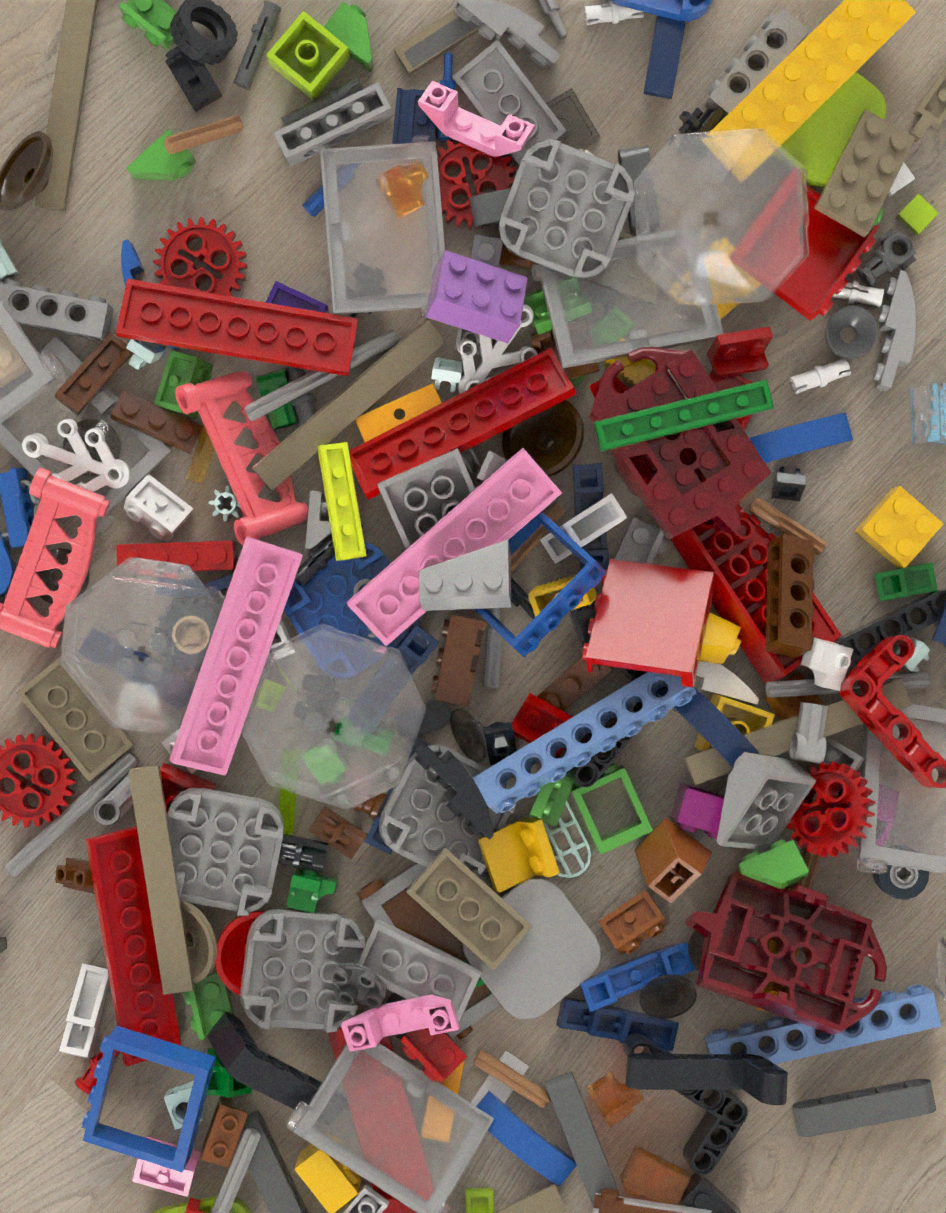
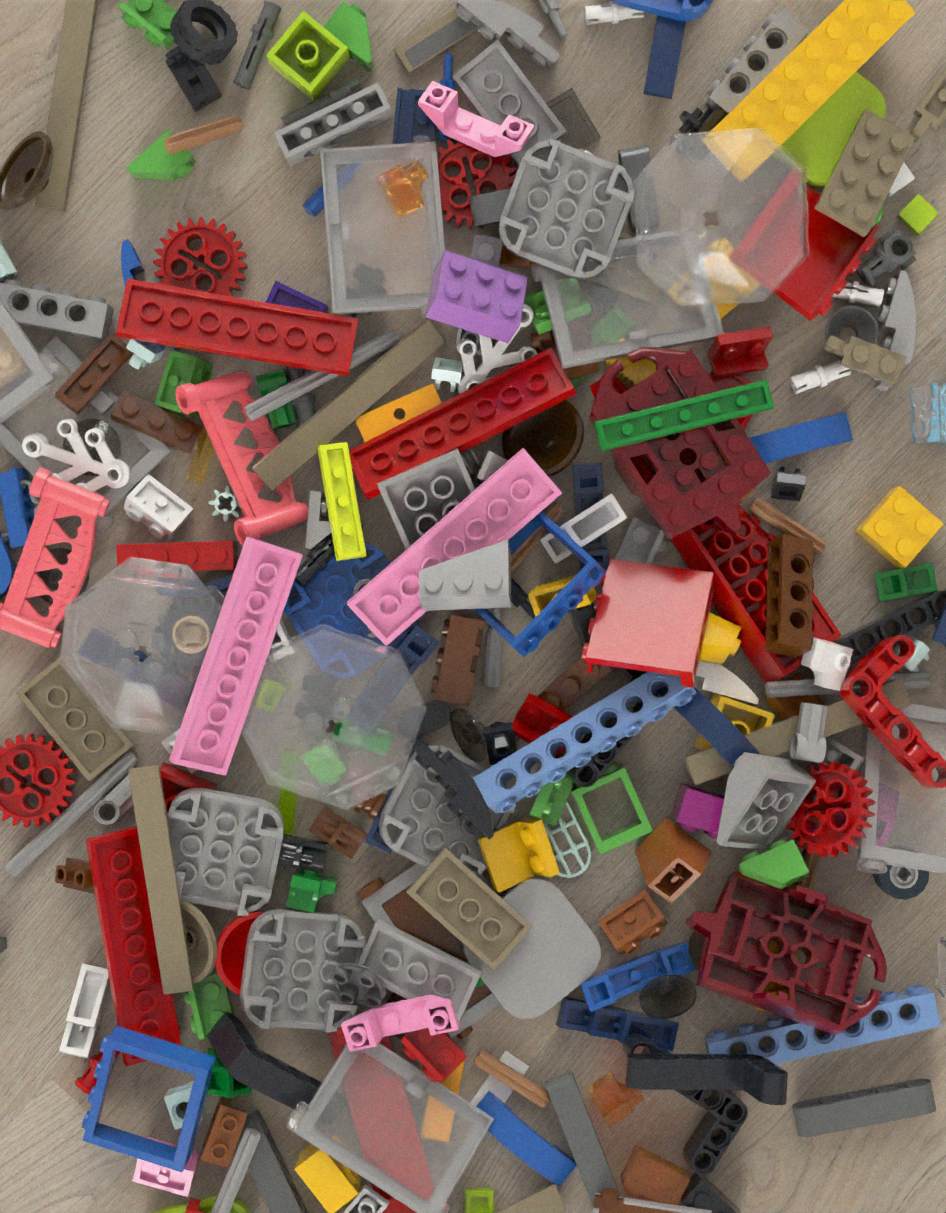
(867, 358): none -> dark tan plate

